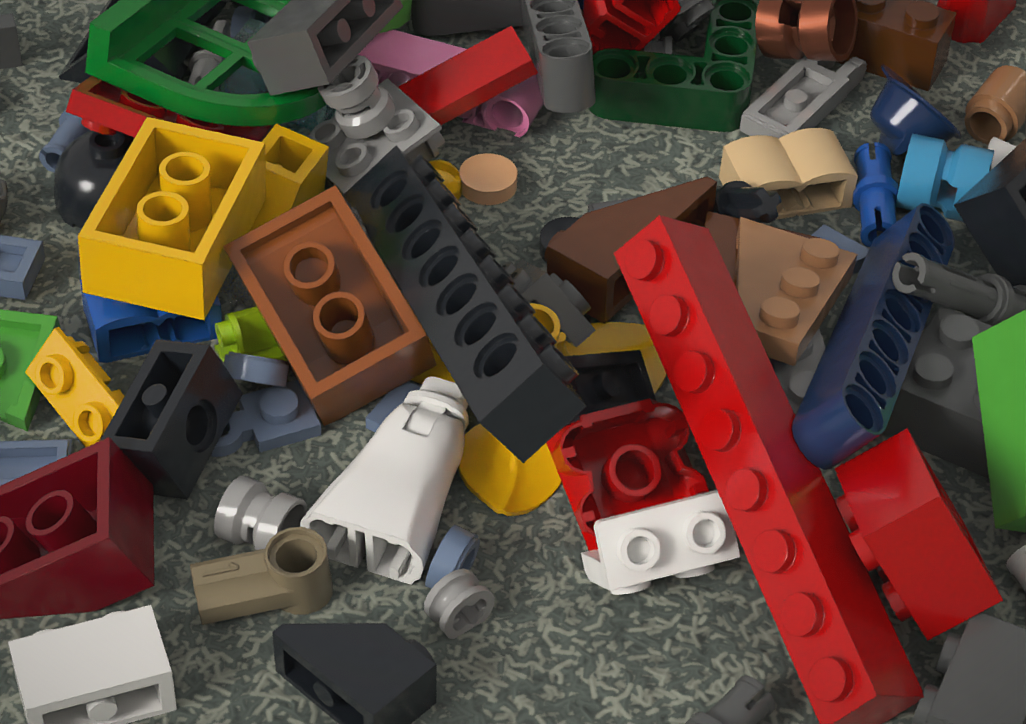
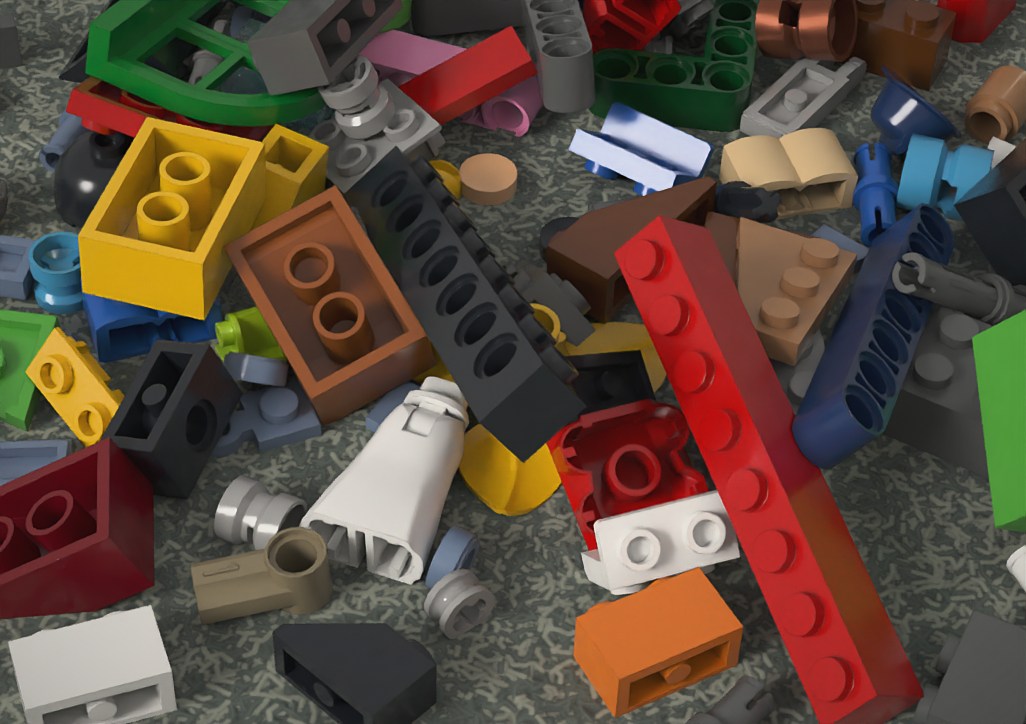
(57, 272): none -> dark azure wheel
(642, 150): none -> bracket
(656, 641): none -> orange brick
(913, 537): red brick -> none

